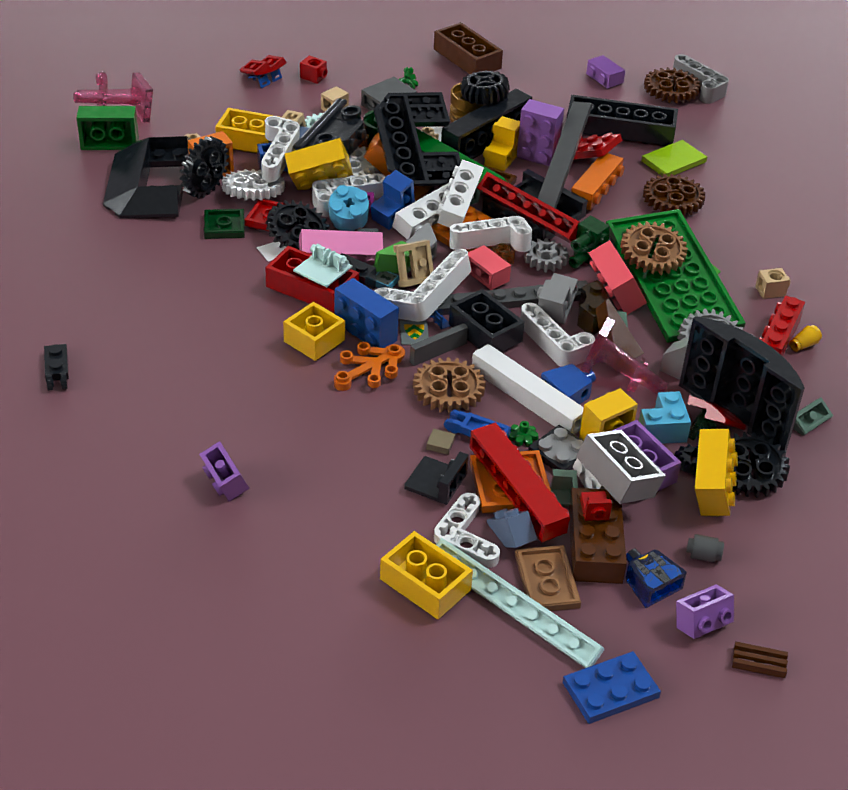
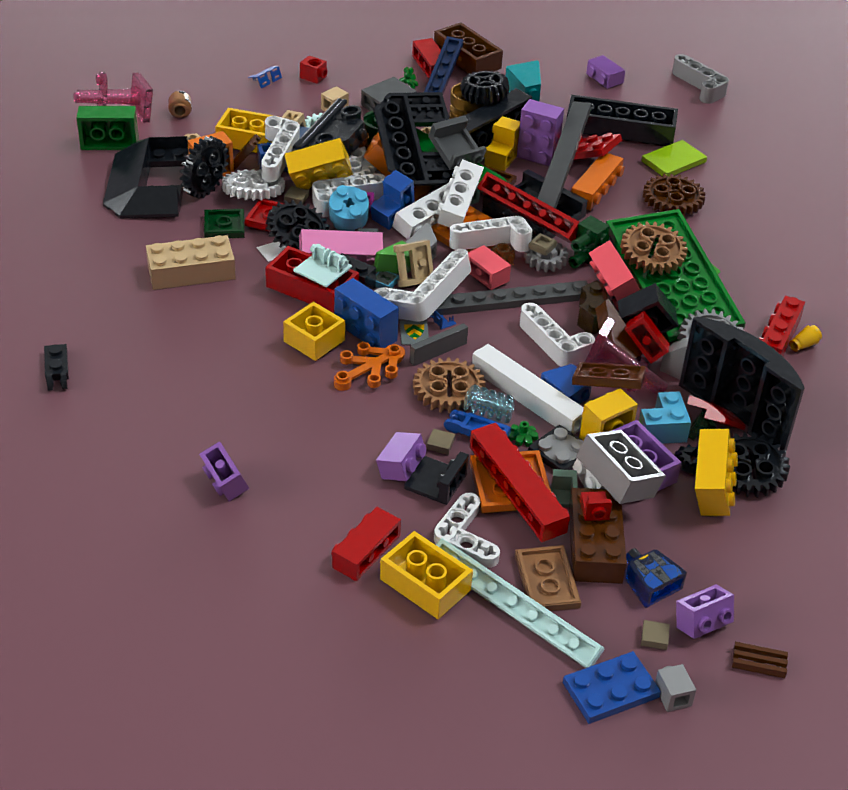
(180, 104): none -> medium nougat head
(190, 262): none -> tan brick
(246, 150): none -> reddish brown tile
(267, 65): red slope -> none
(296, 194): none -> dark tan tile
(366, 543): none -> red brick
(401, 456): none -> medium lavender brick
(426, 54): none -> red brick
(444, 65): none -> dark blue plate
(455, 142): none -> dark grey panel
(487, 321): black brick -> none
(489, 401): none -> clear light blue piece
(512, 527): sand blue slope -> none
(525, 78): none -> teal slope
(542, 244): none -> dark tan tile
(558, 296): light grey brick -> none
(609, 375): none -> reddish brown tile
(647, 337): none -> red brick
(654, 303): none -> black brick
(655, 634): none -> dark tan tile
(672, 85): reddish brown gear -> none
(675, 687): none -> light grey brick
(705, 548): dark grey brick -> none
(772, 283): tan brick -> none
(811, 416): sand green slope -> none

